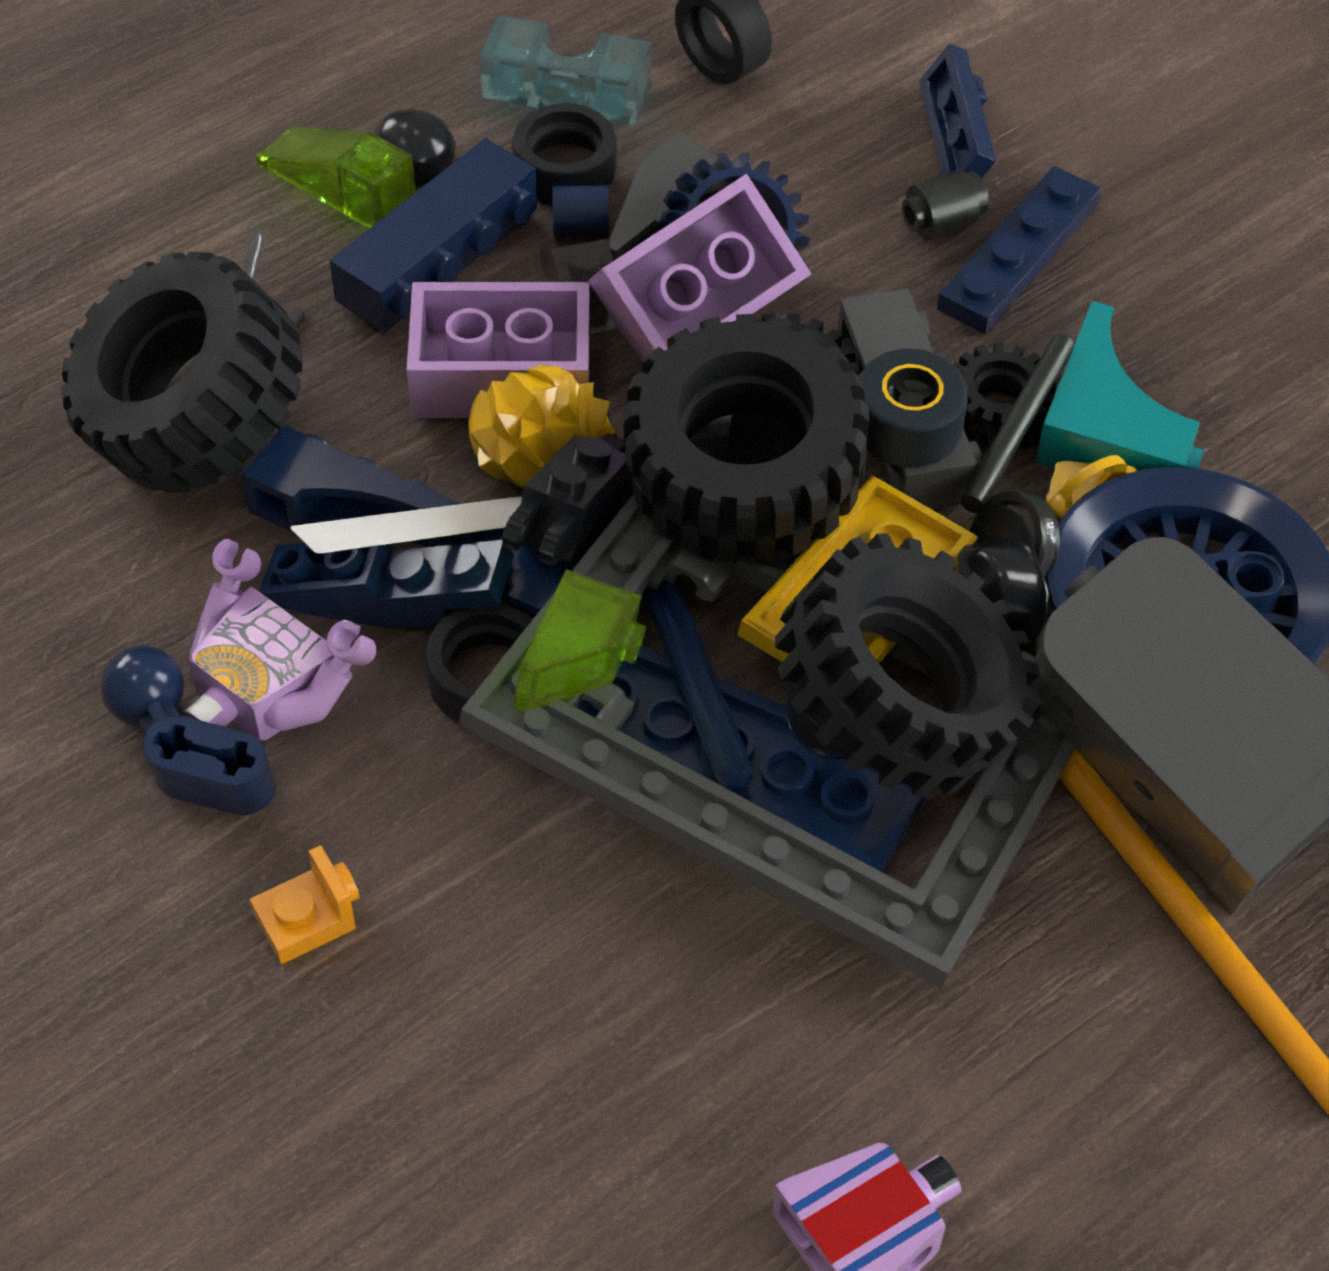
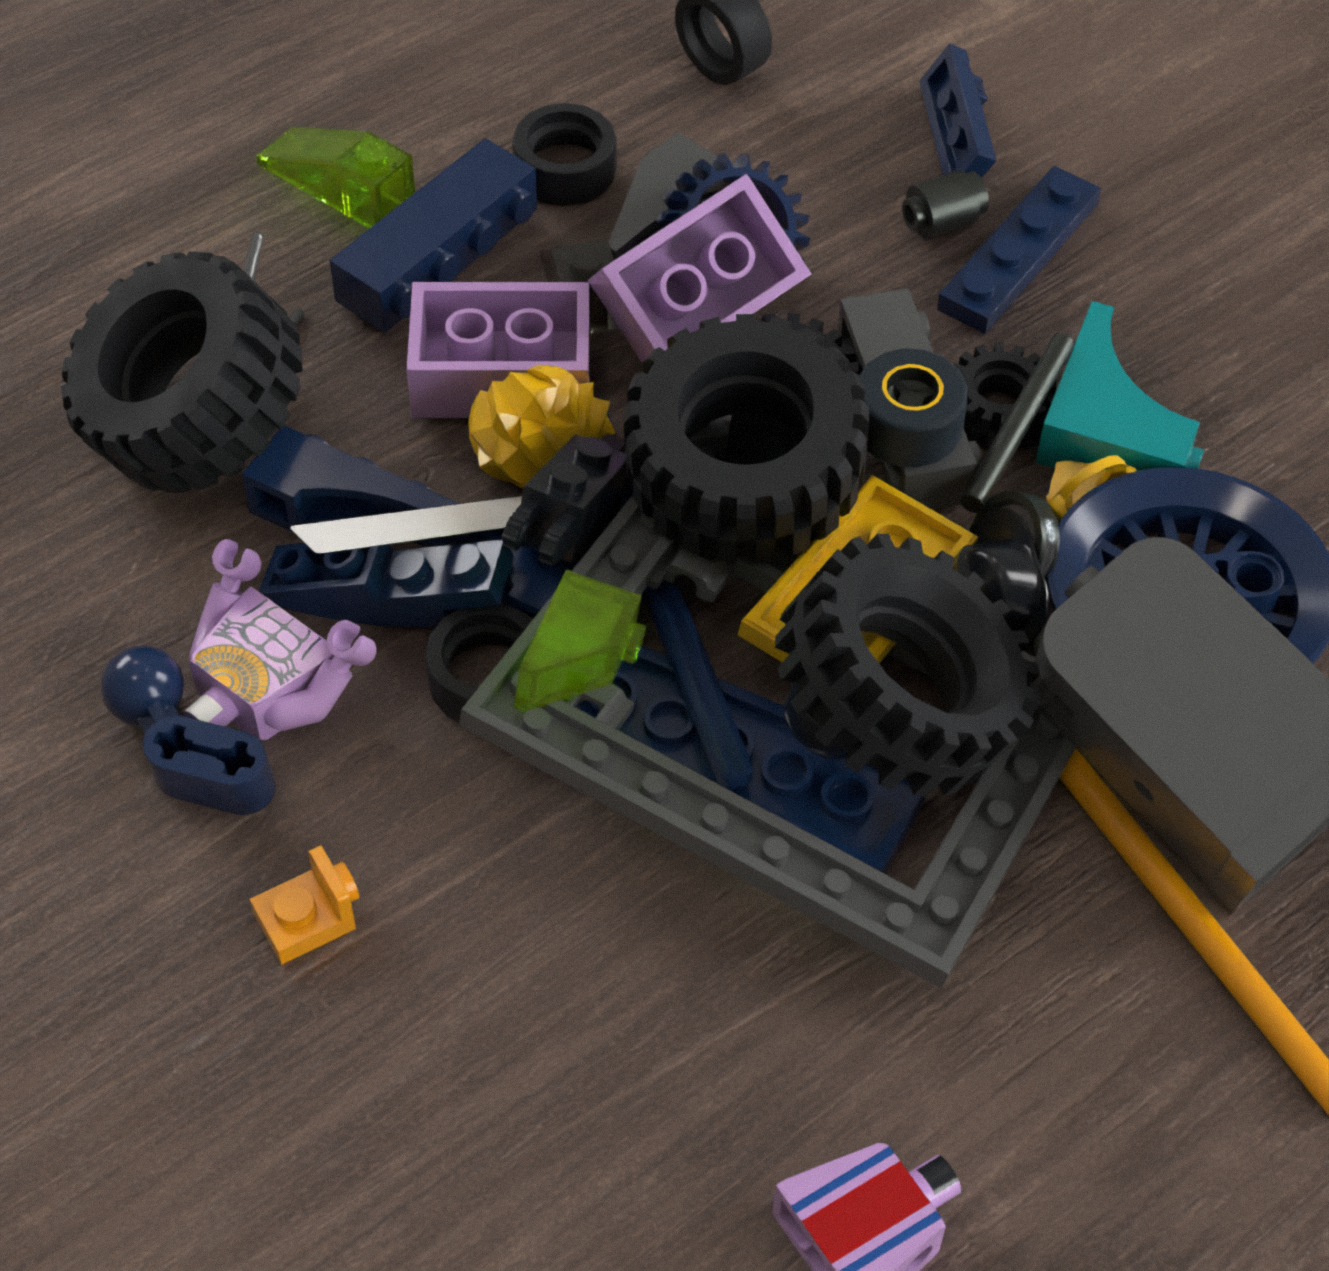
(421, 136): black hair -> none
(524, 71): clear light blue arch -> none
(580, 210): dark blue piece -> none

